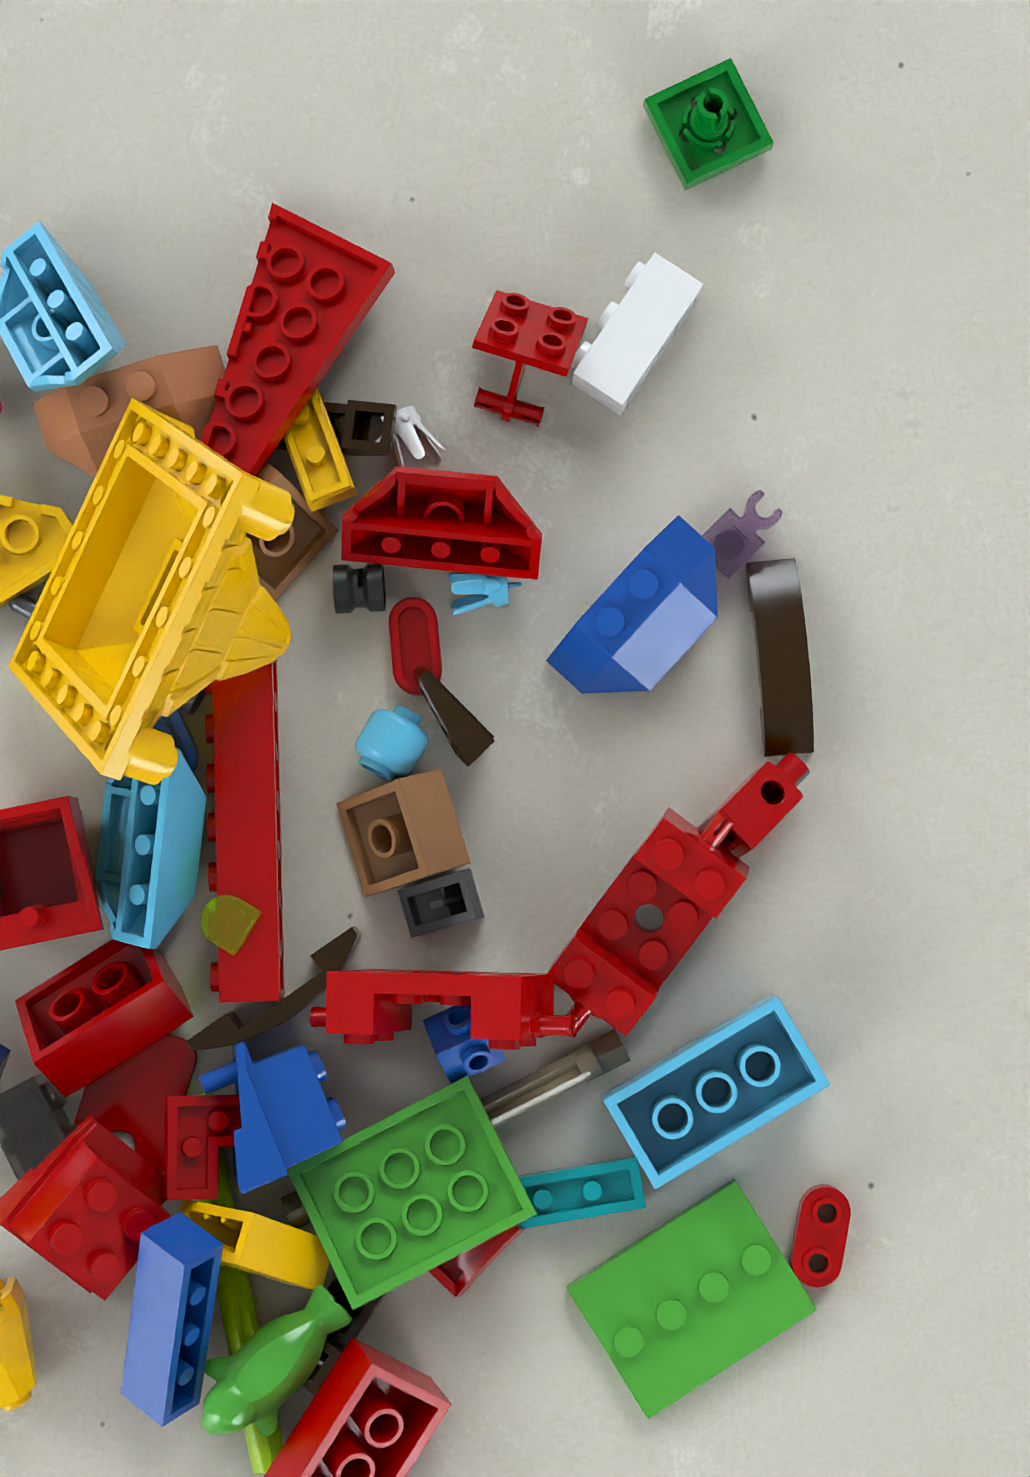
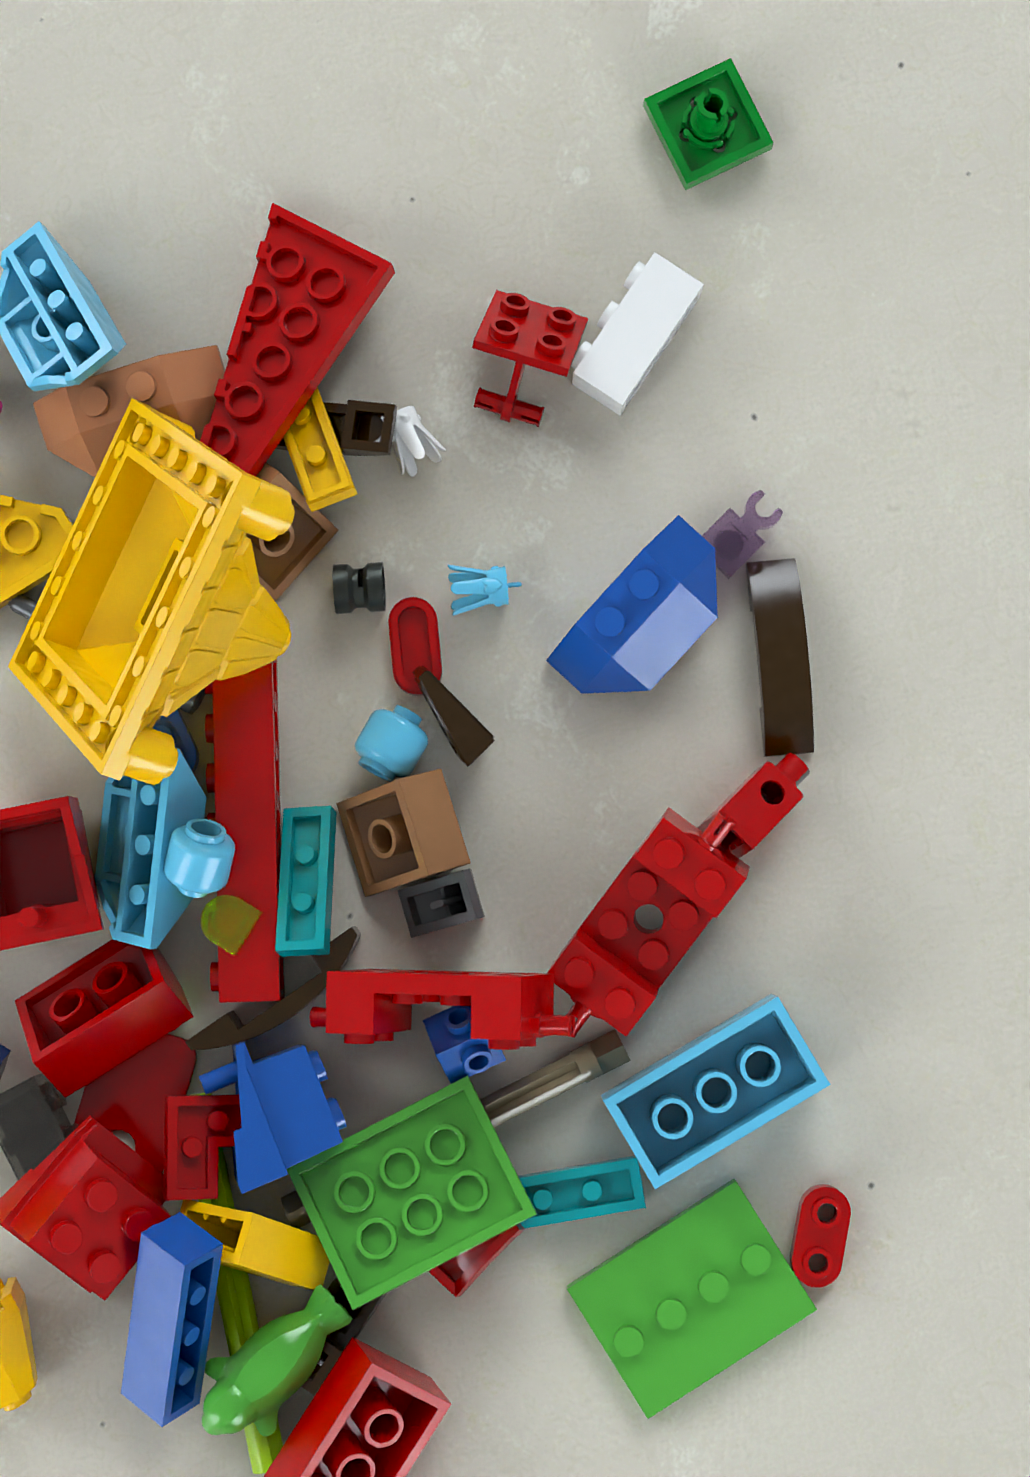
(199, 857): none -> medium azure head
(306, 881): none -> teal plate
(442, 525): red wedge -> none

